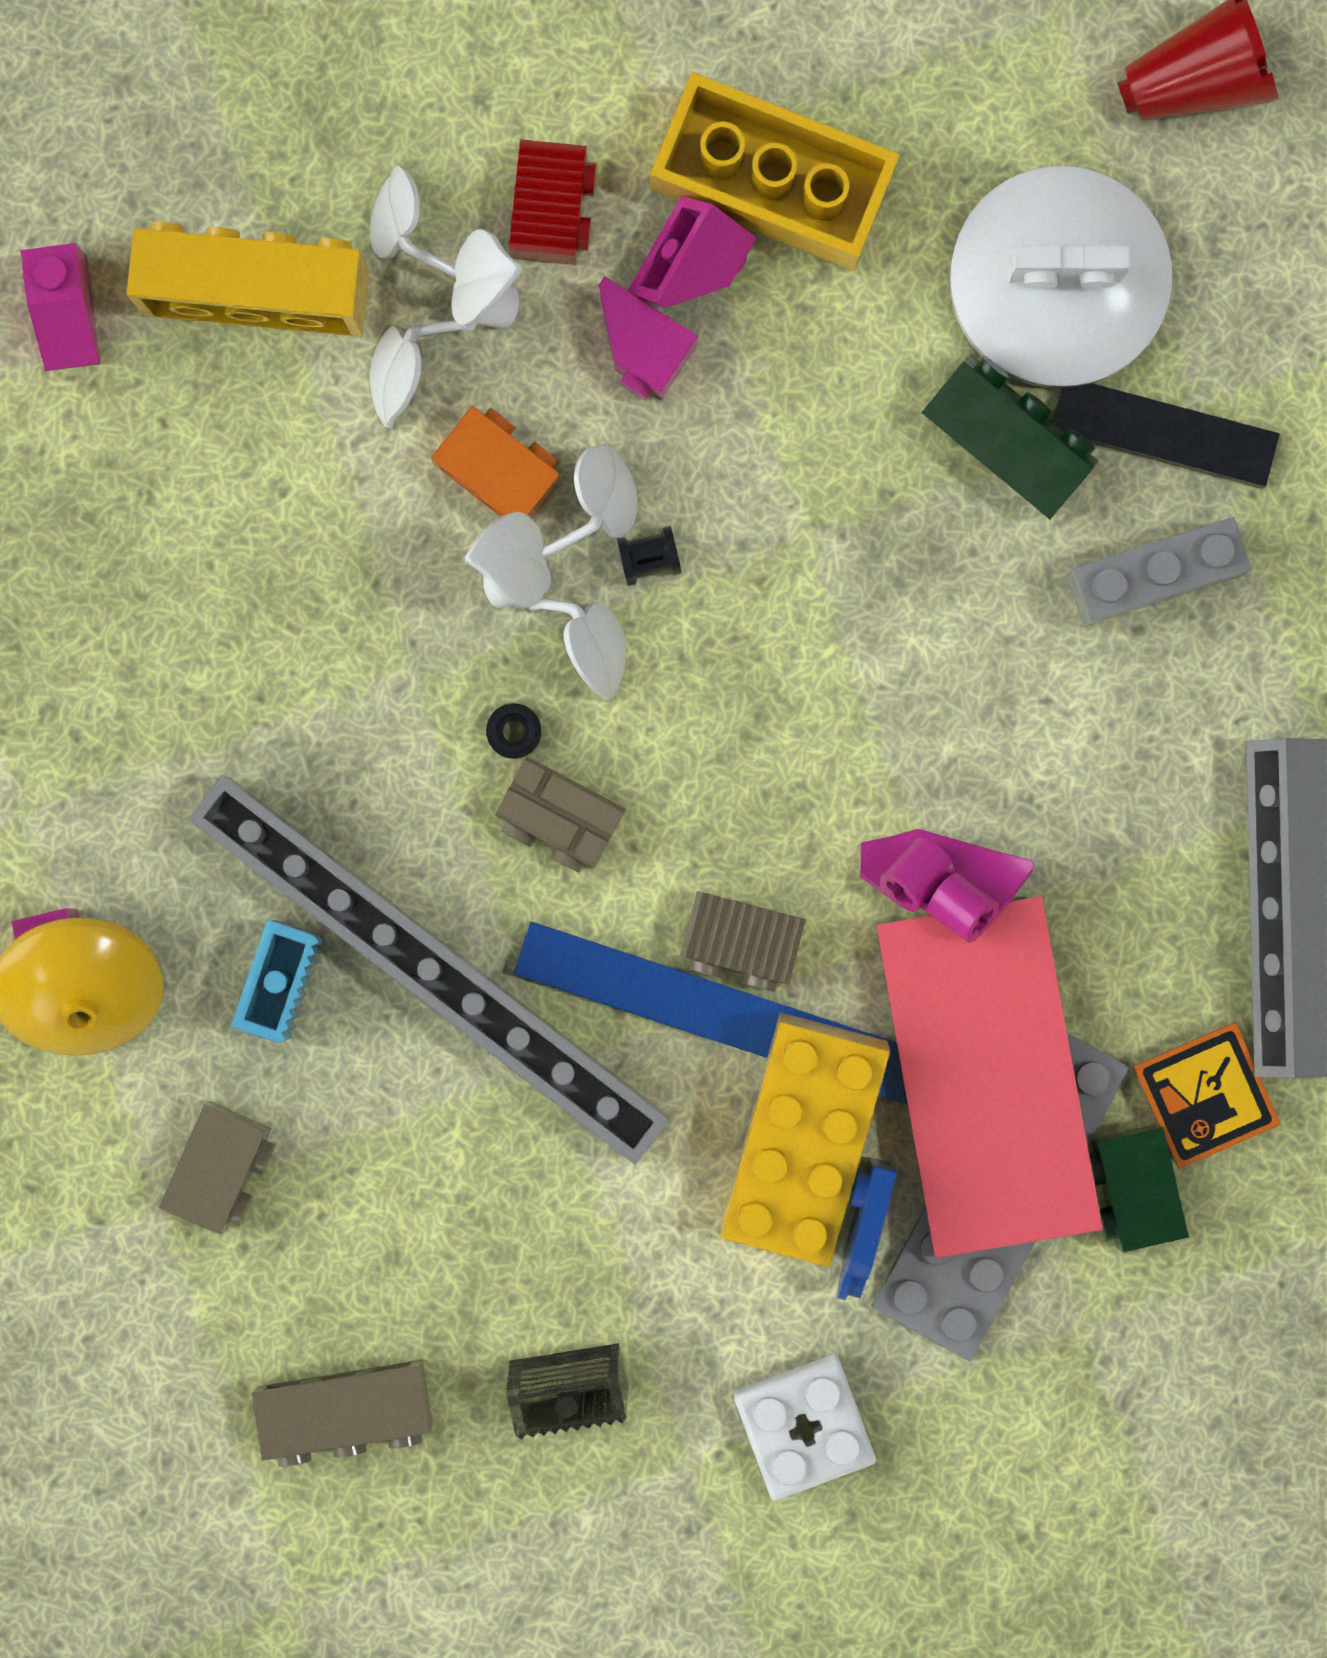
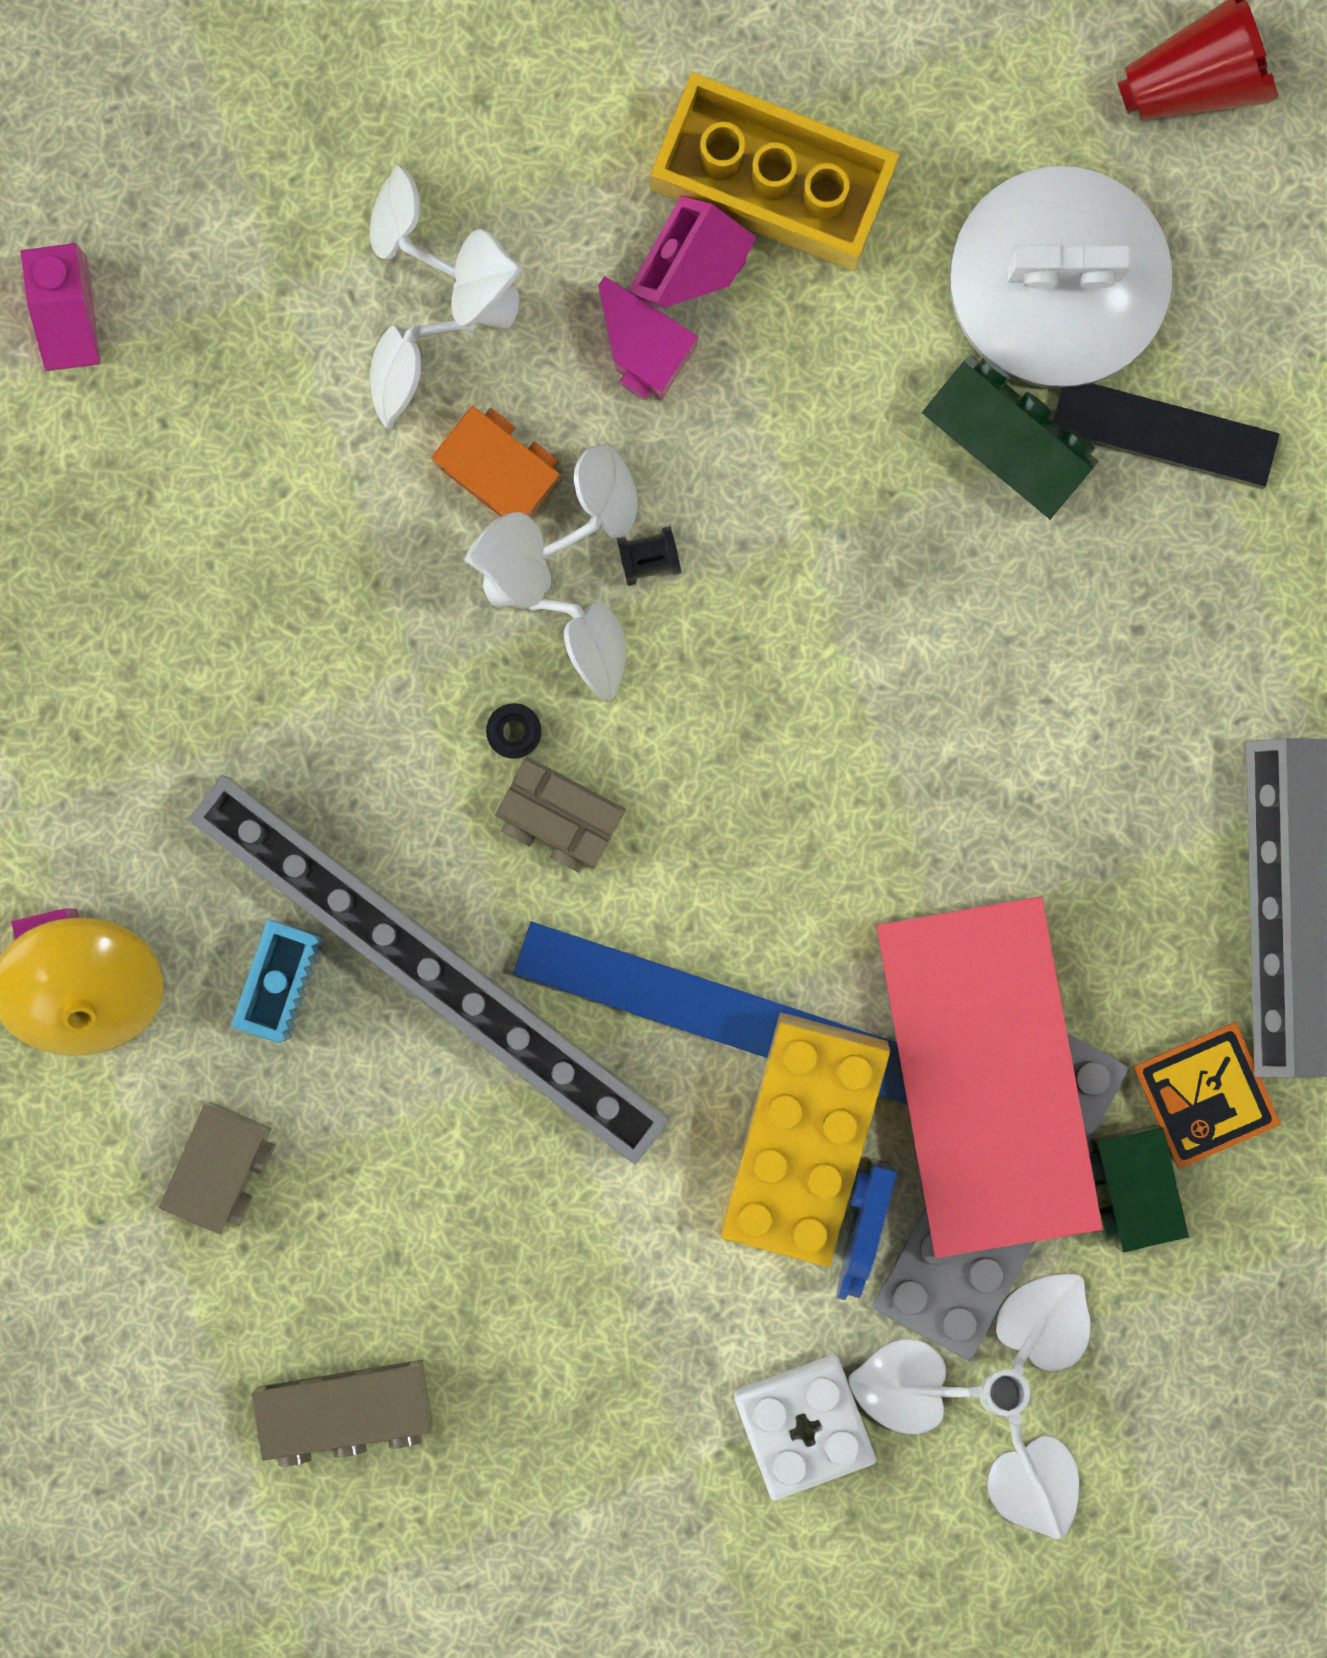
(248, 279): yellow brick -> none
(550, 202): red brick -> none
(567, 1390): clear smoke brick -> none
(743, 940): dark tan brick -> none
(945, 877): dark pink panel -> none
(1050, 1327): none -> white plant
(1158, 571): light grey brick -> none

